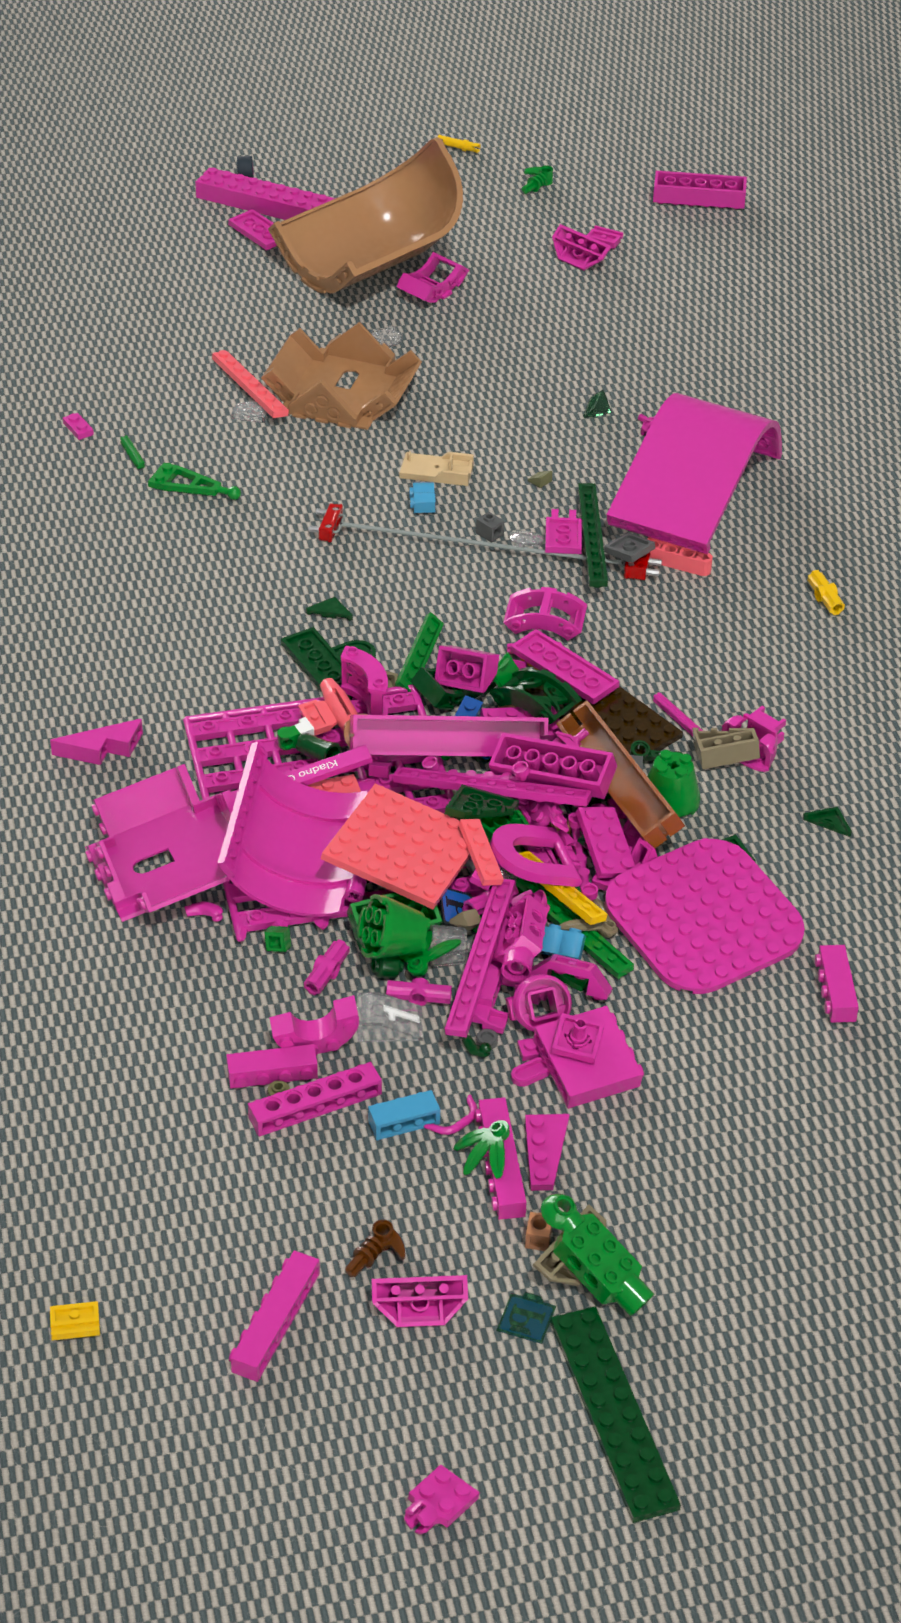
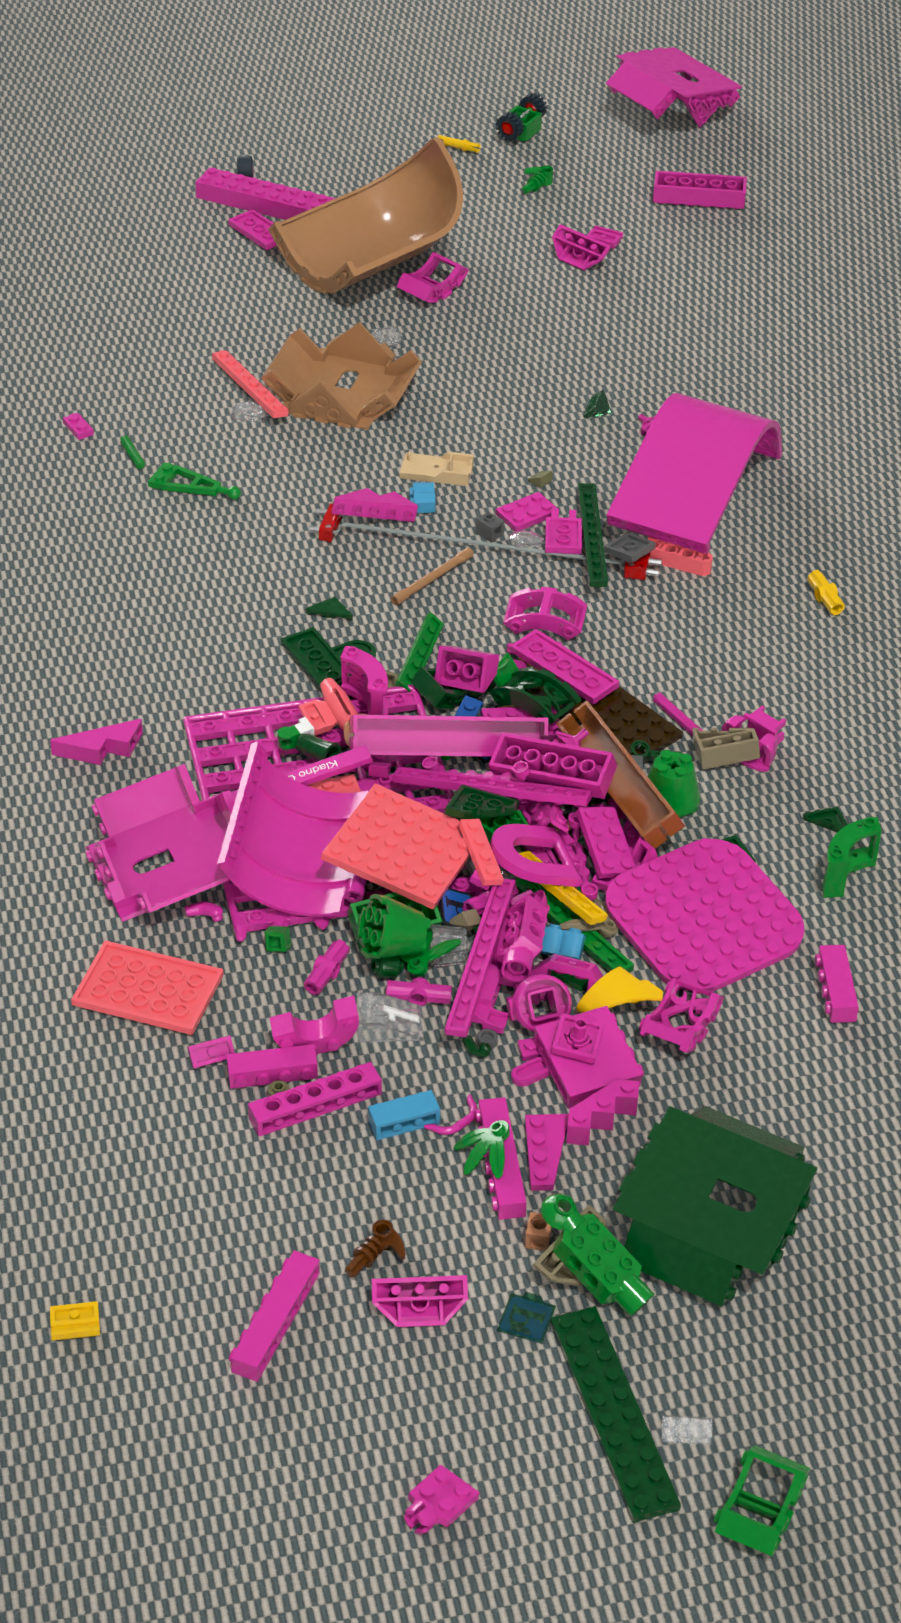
(148, 987): none -> coral plate
(210, 1051): none -> dark pink plate
(370, 504): none -> dark pink slope
(405, 593): none -> medium nougat piece
(522, 120): none -> brick
(525, 511): none -> dark pink plate
(599, 1110): none -> dark pink brick
(616, 989): none -> yellow panel
(654, 84): none -> dark pink panel
(684, 1035): none -> dark pink fence
(686, 1429): none -> clear plate
(693, 1238): none -> dark green panel
(752, 1532): none -> green window
(843, 861): none -> green window

